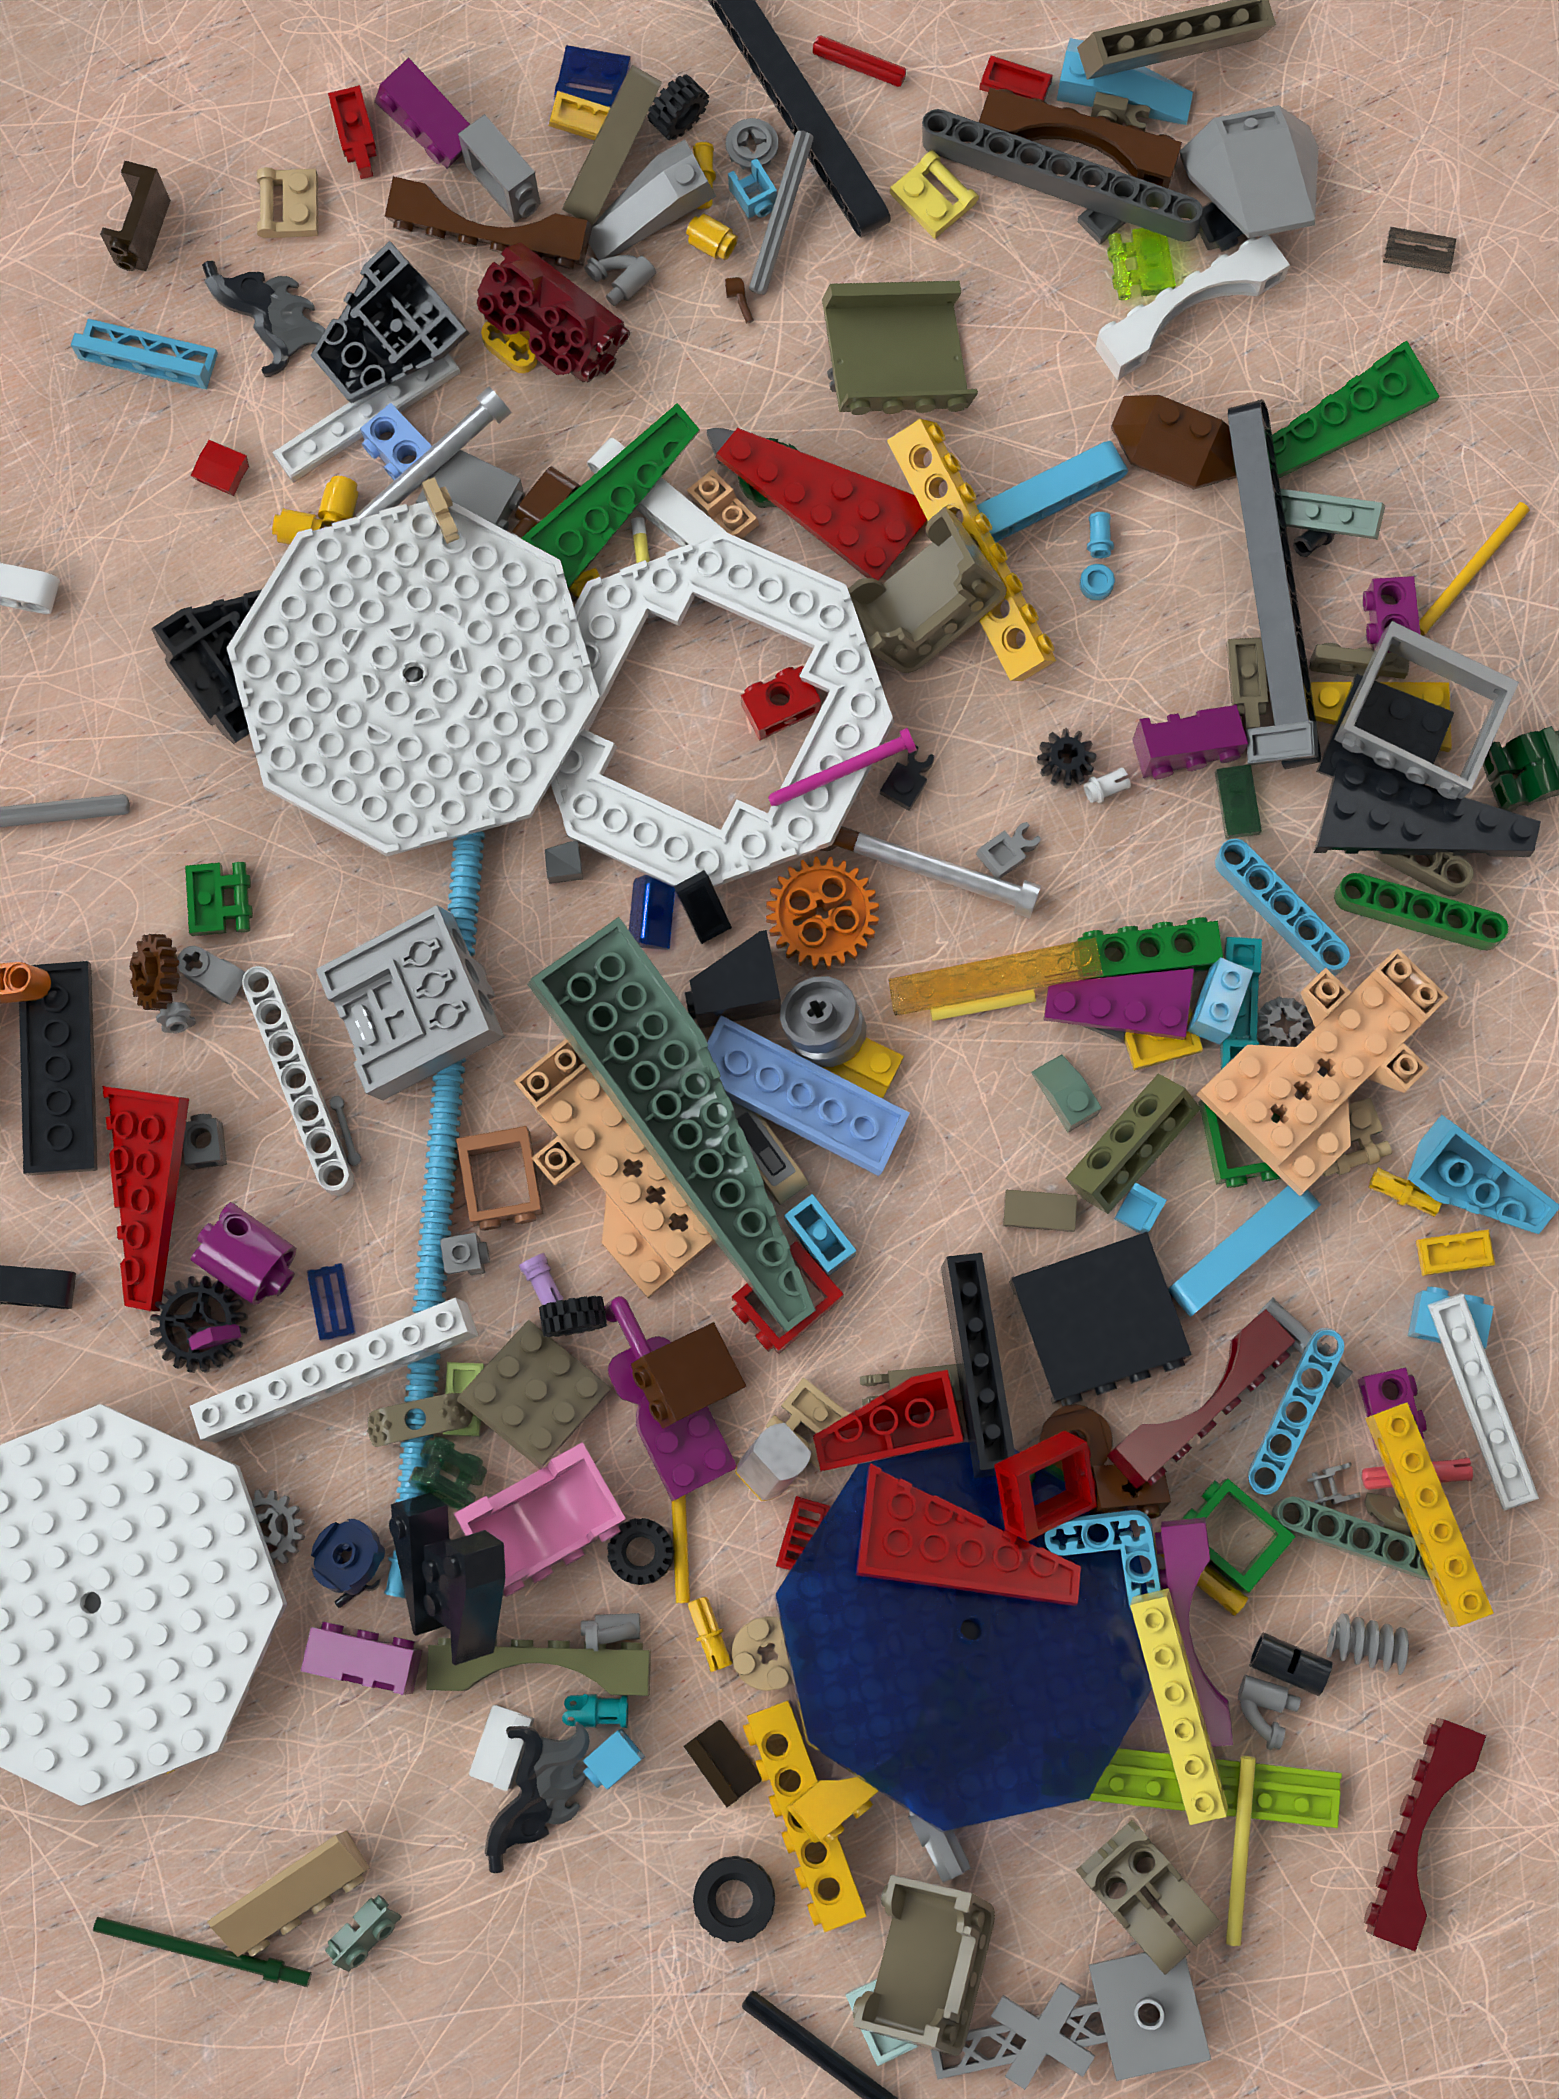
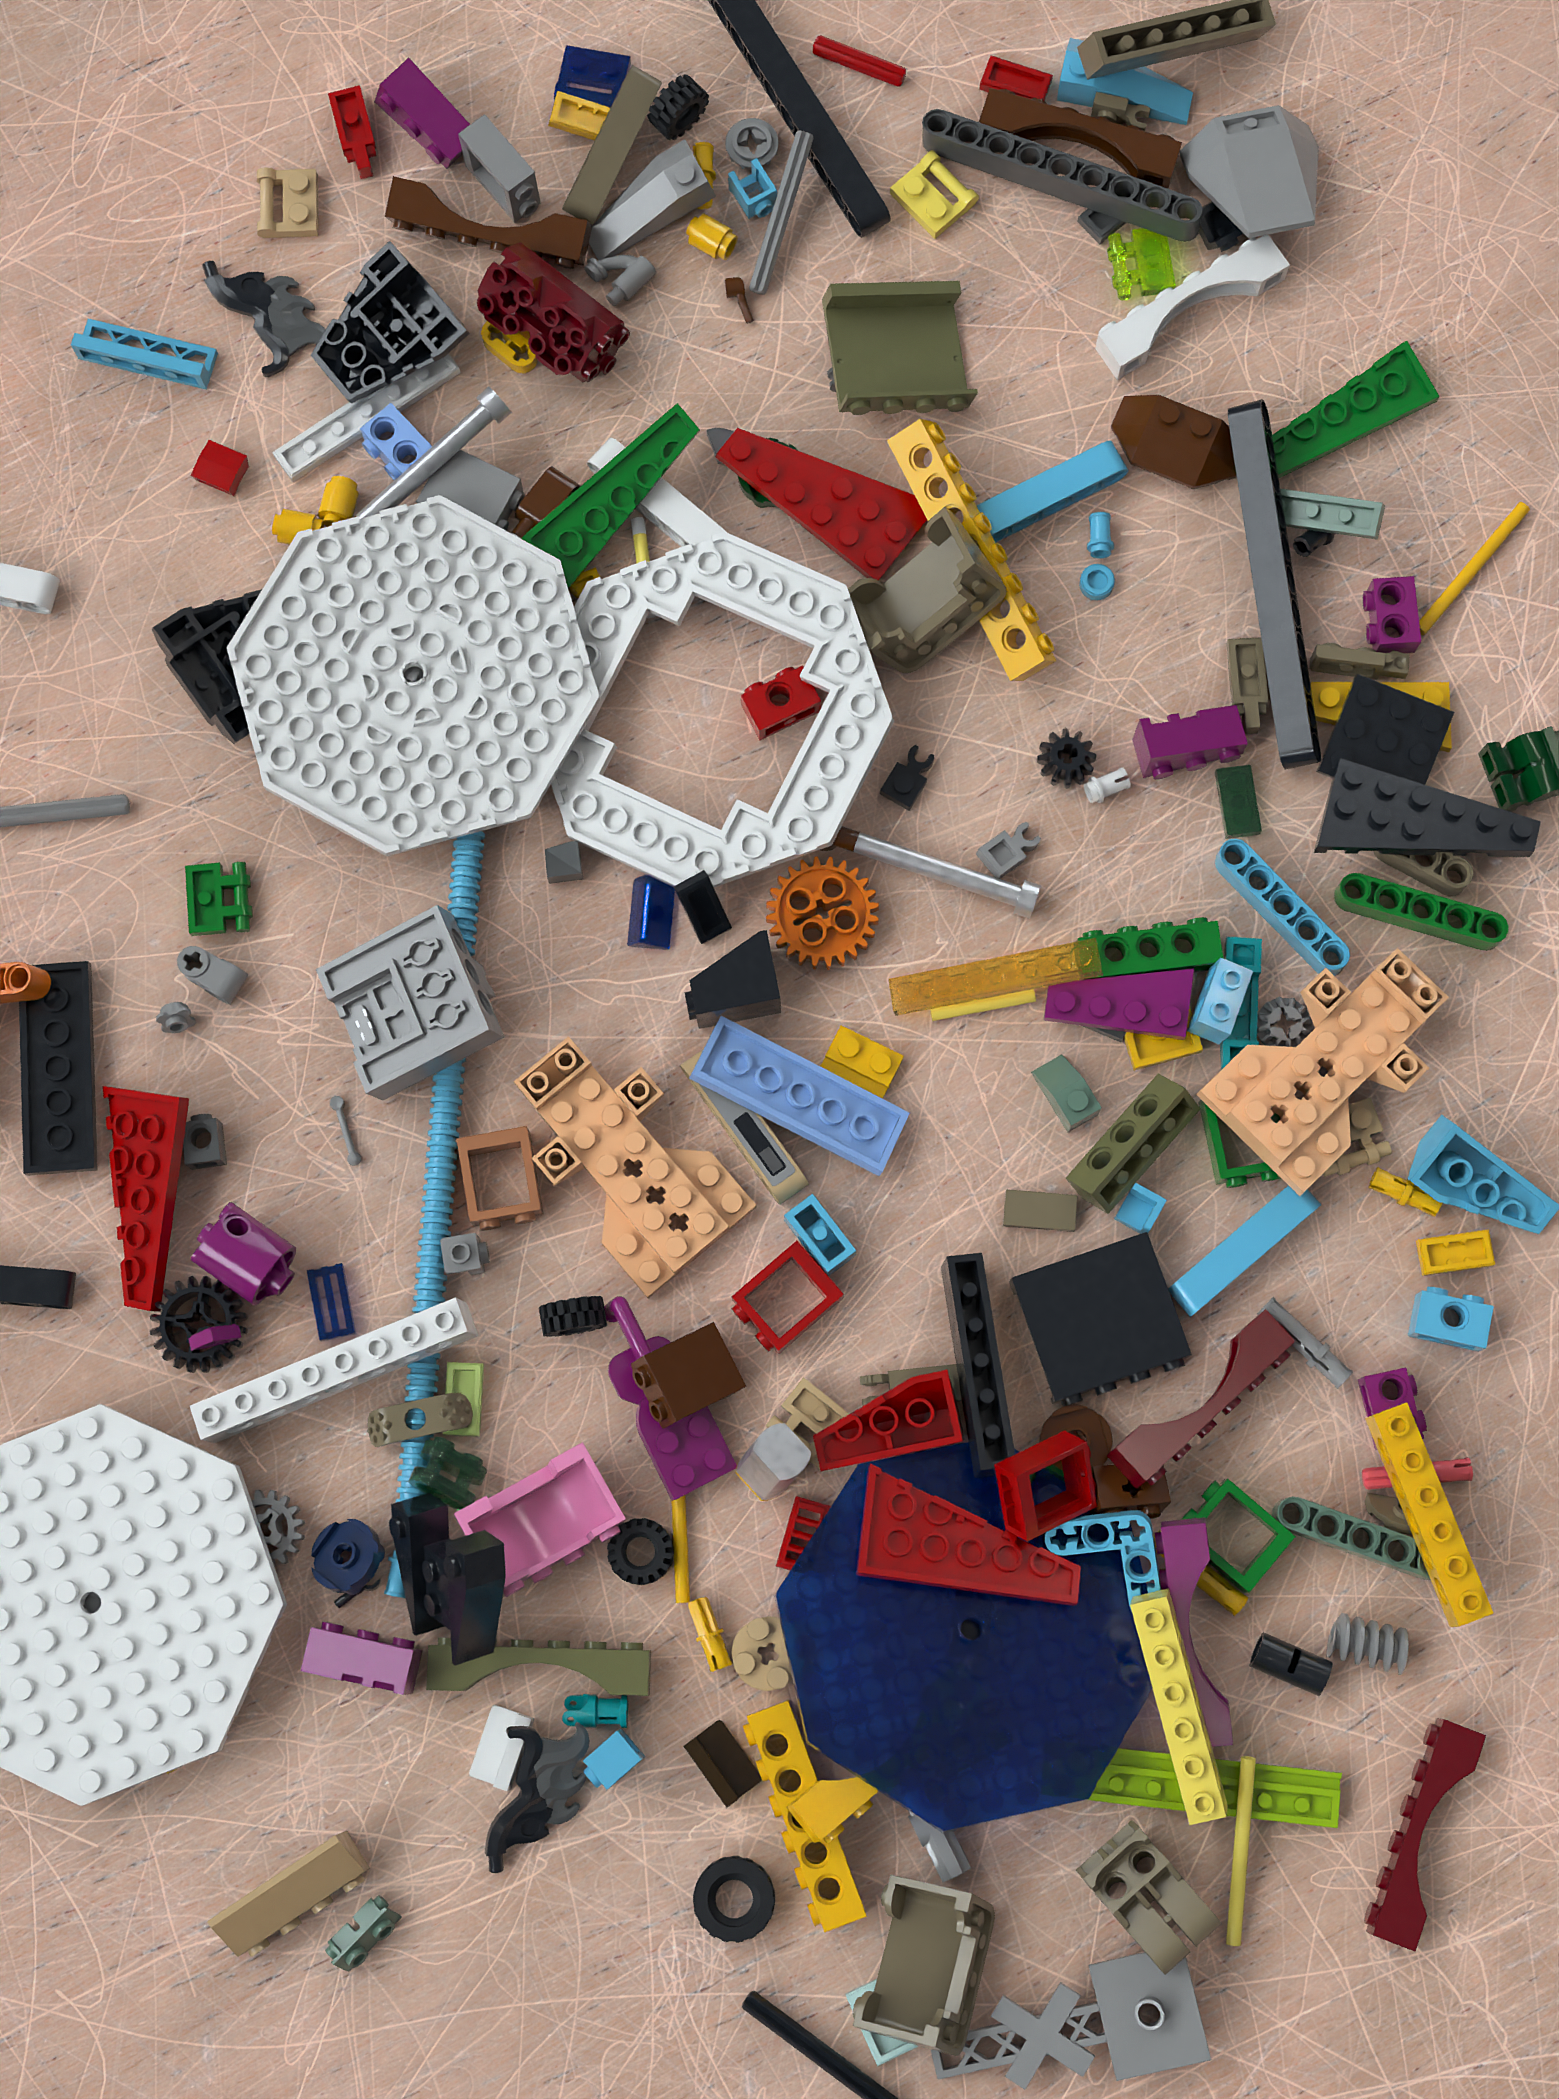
(150, 201): dark brown panel -> none
(154, 972): reddish brown gear -> none
(271, 1970): dark green bar -> none
(290, 1065): white beam -> none
(439, 501): tan plate -> none
(534, 1394): dark tan plate -> none
(537, 1272): lavender pin -> none
(610, 1628): light grey plant -> none
(672, 1097): sand green wedge -> none
(722, 505): light nougat slope -> none
(823, 1021): flat silver wheel -> none
(844, 768): dark pink bar -> none
(1256, 1693): light grey plant -> none
(1282, 742): tile -> none
(1295, 1428): medium azure beam -> none
(1329, 1473): light grey piece -> none
(1418, 255): clear smoke tile -> none
(1448, 665): light grey window -> none
(1483, 1401): white tile -> none

